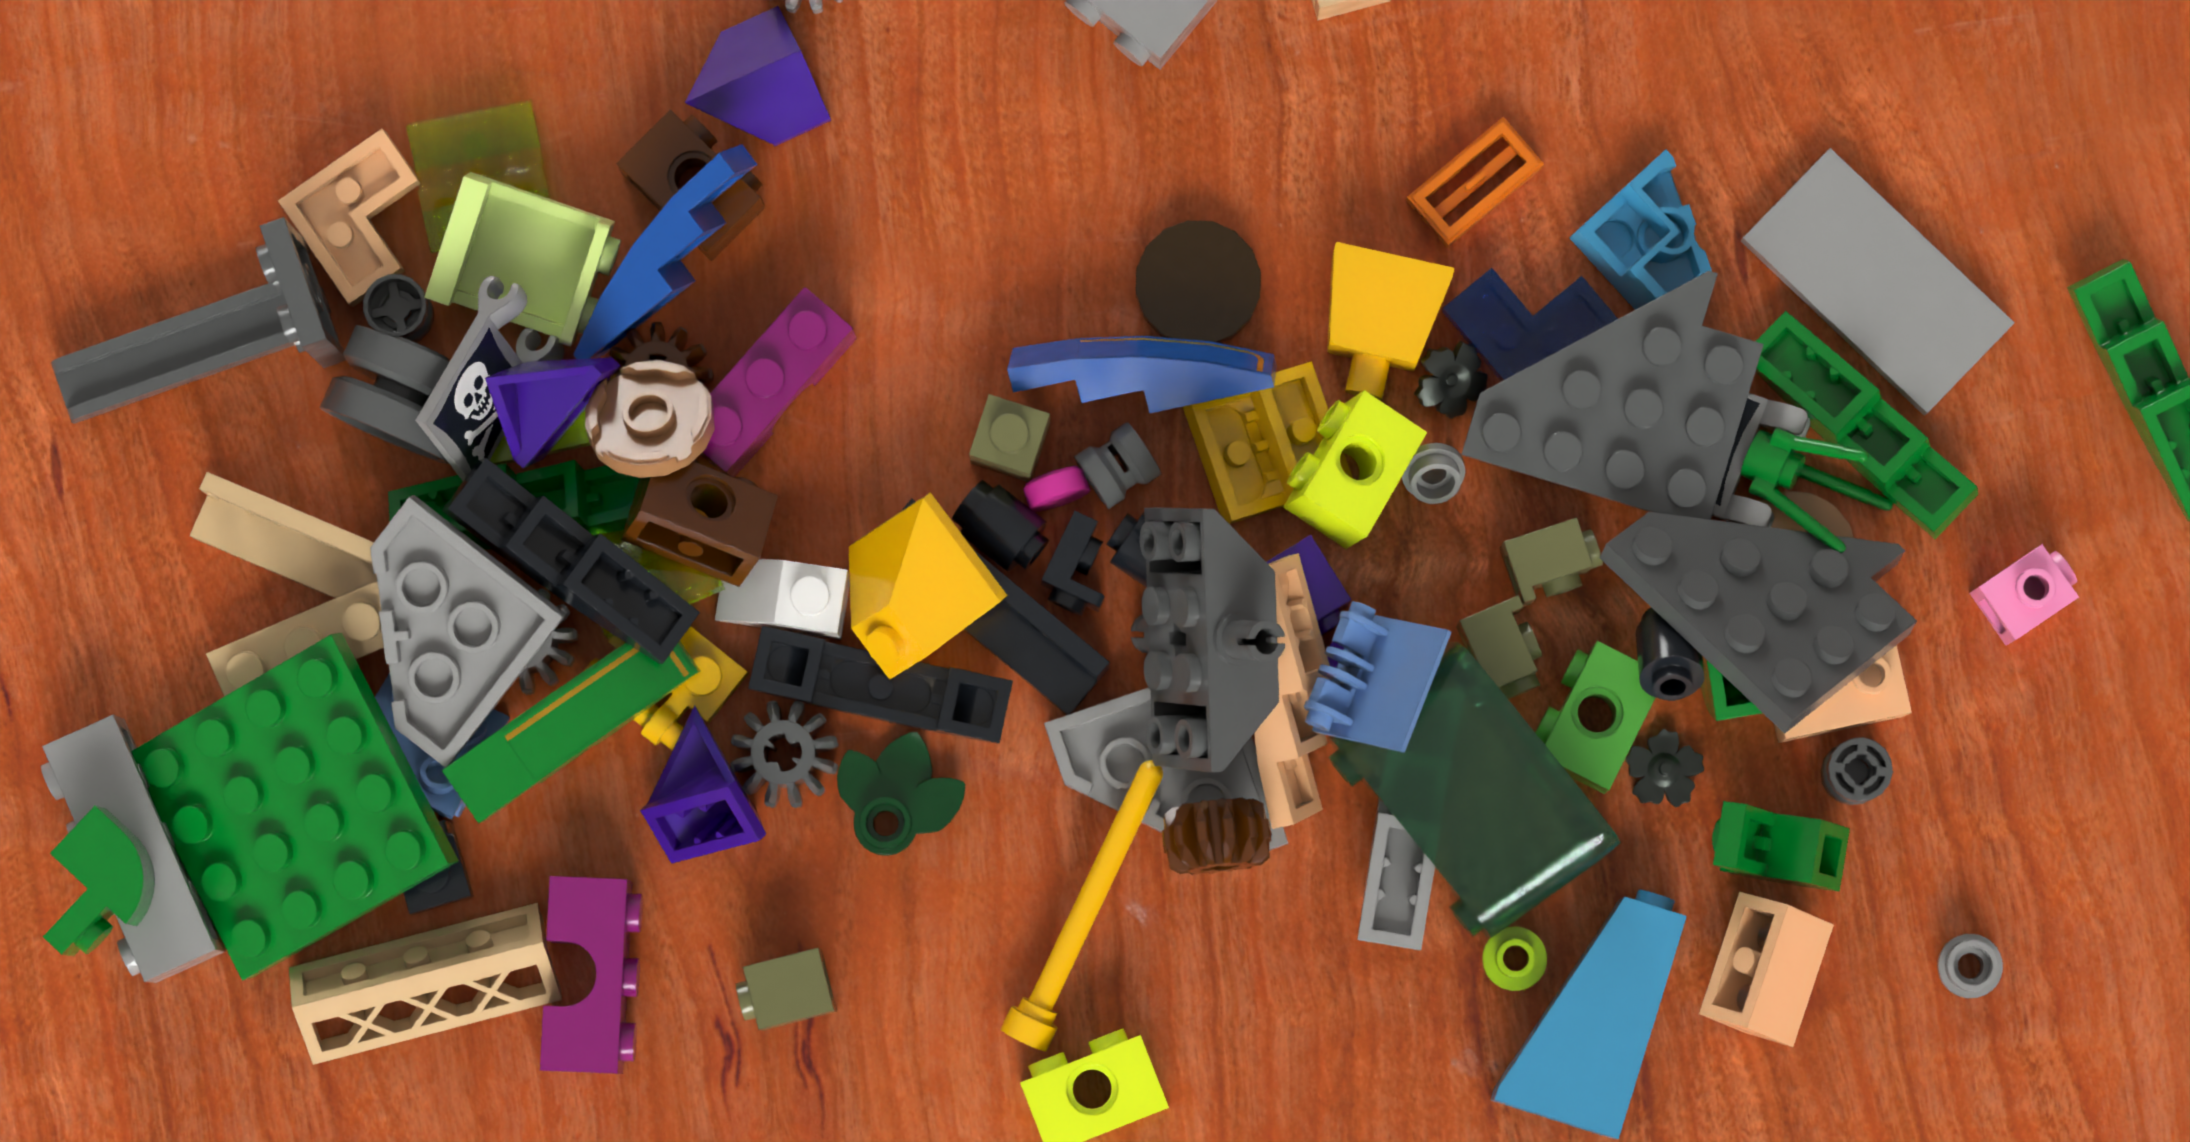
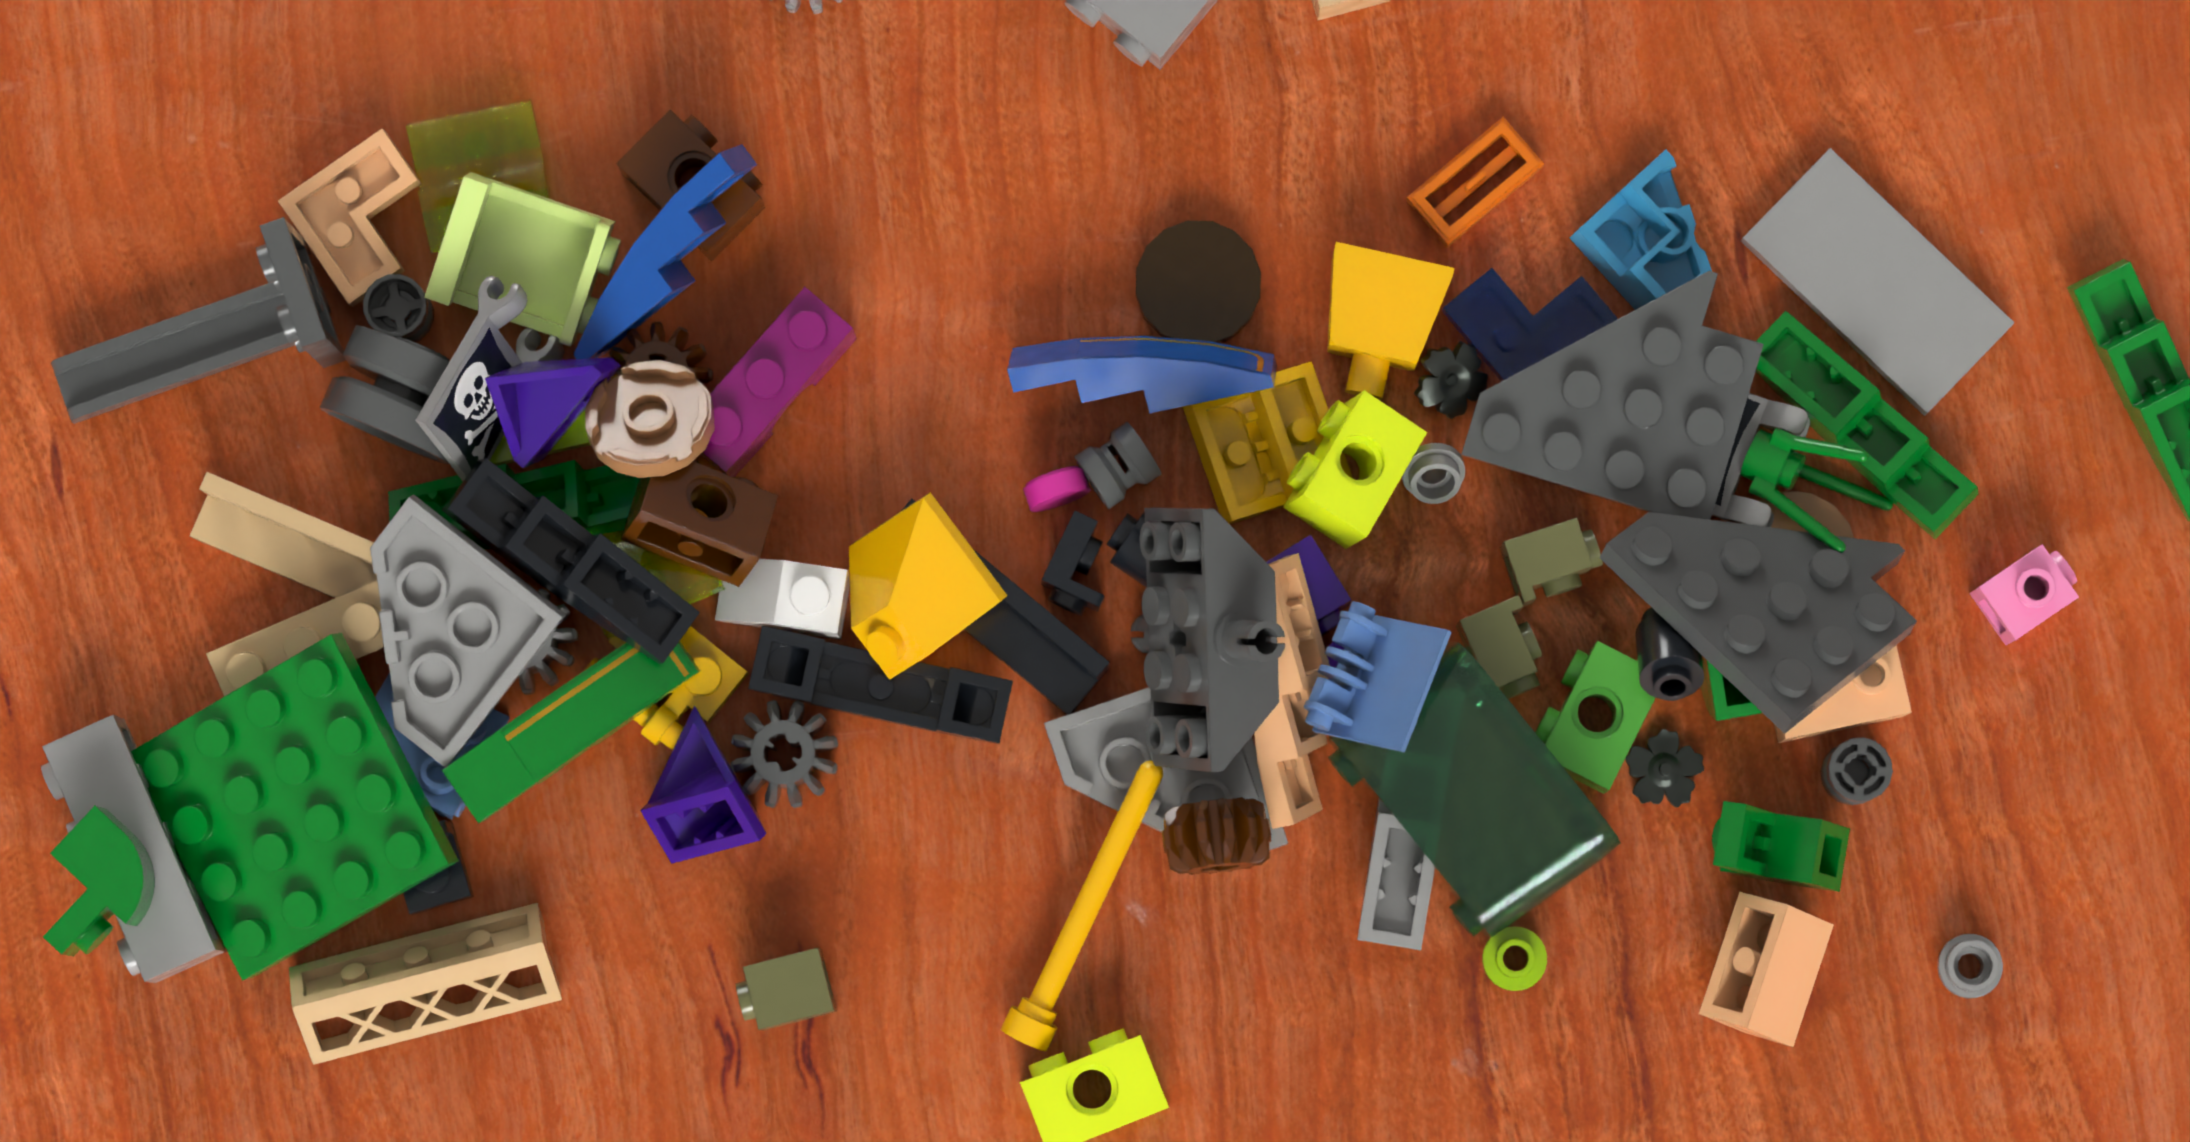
(594, 1031): magenta arch -> none
(760, 81): dark purple slope -> none
(899, 785): dark green plate -> none
(1001, 526): black brick -> none
(1009, 438): olive brick -> none
(1596, 1030): dark azure slope -> none

